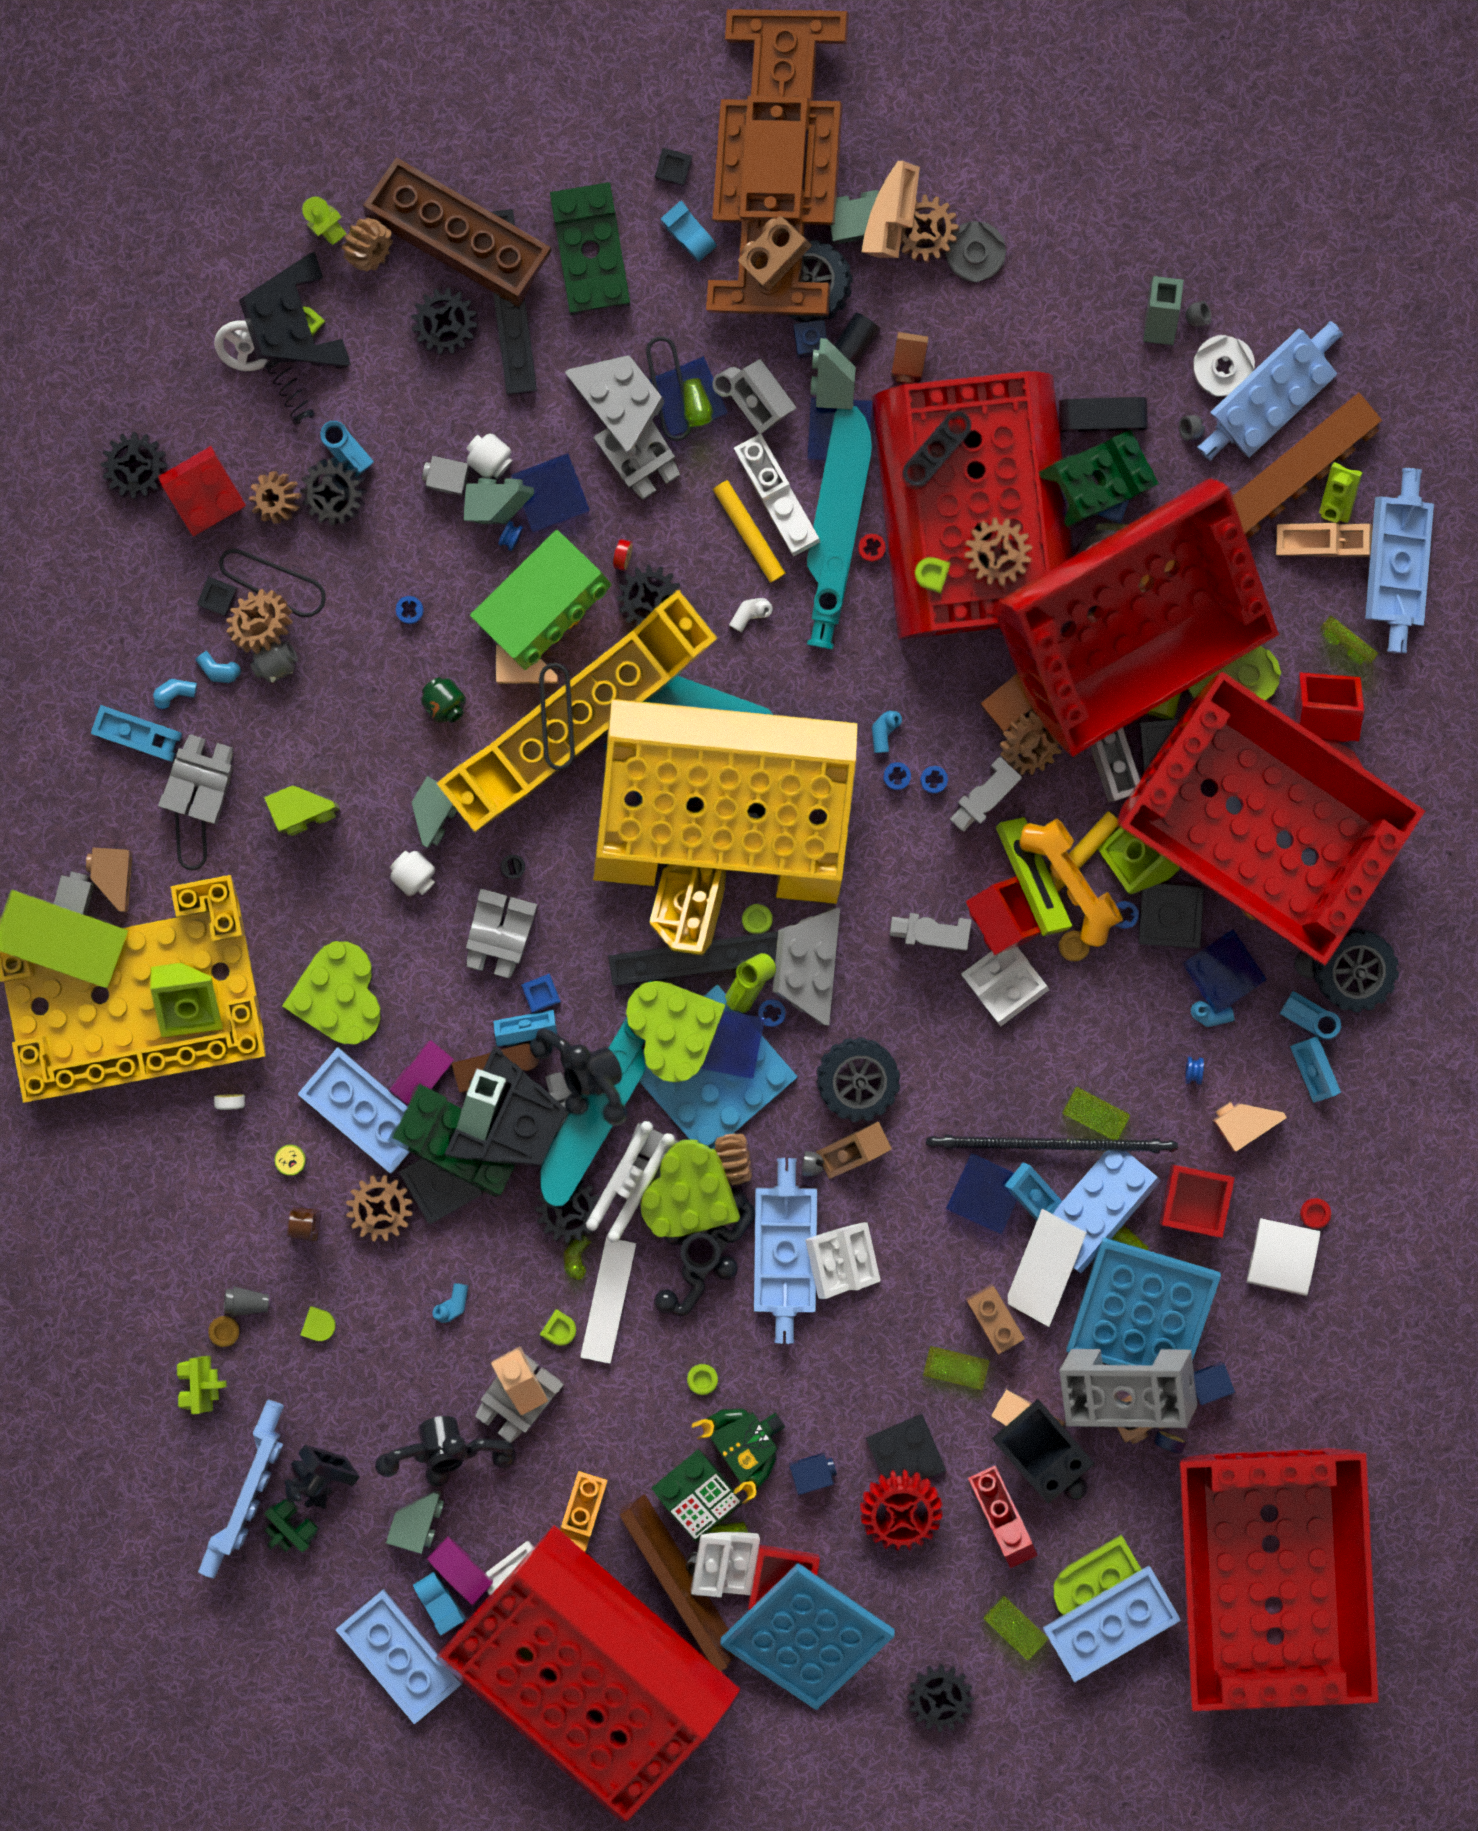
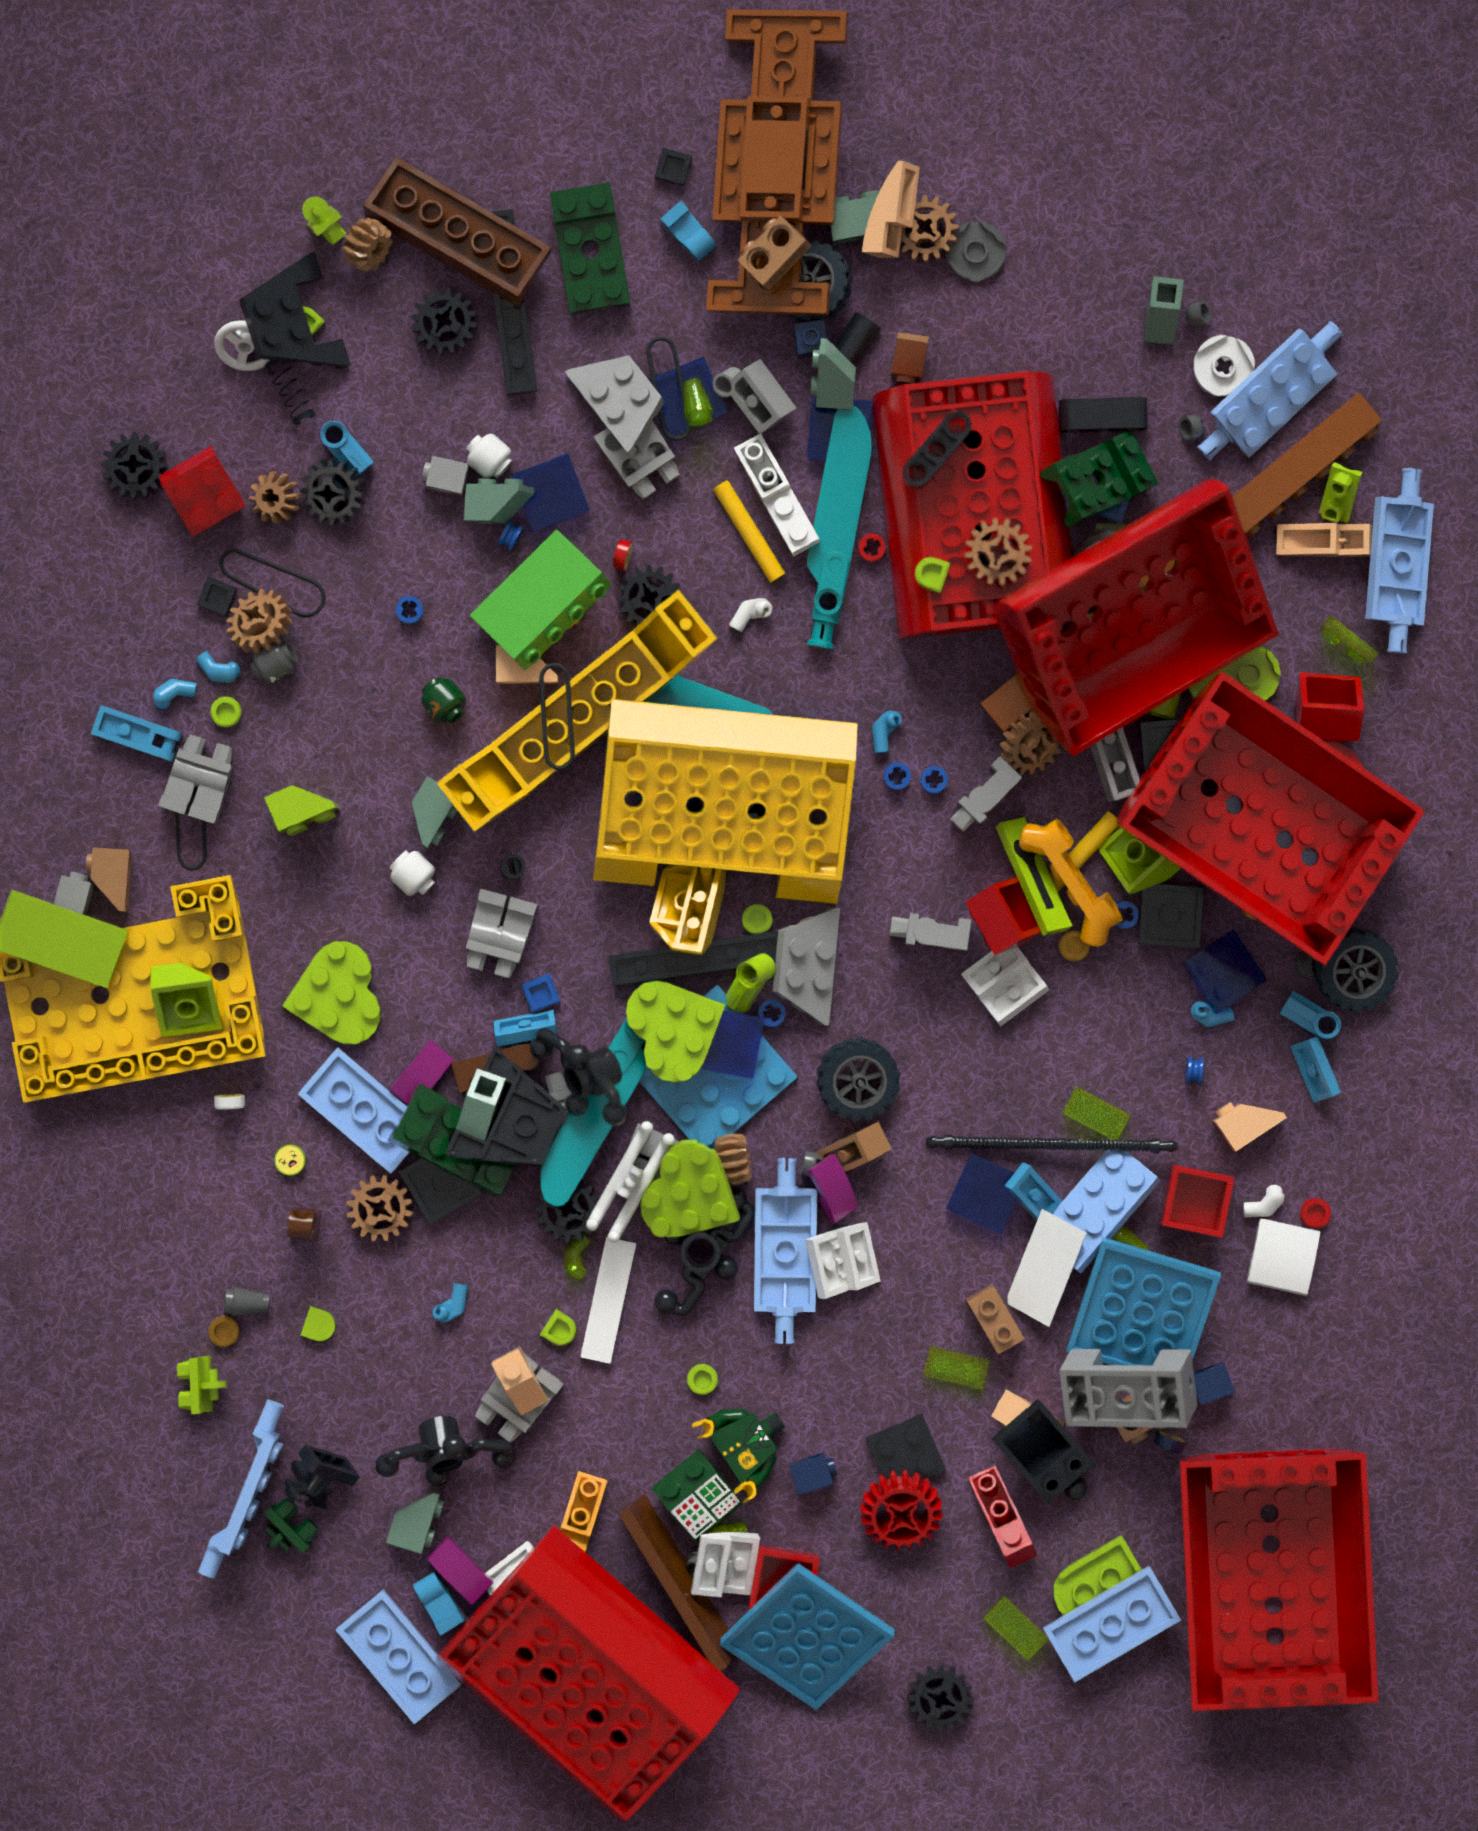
(226, 712): none -> lime tile
(834, 1188): none -> magenta slope
(1268, 1205): none -> white arm

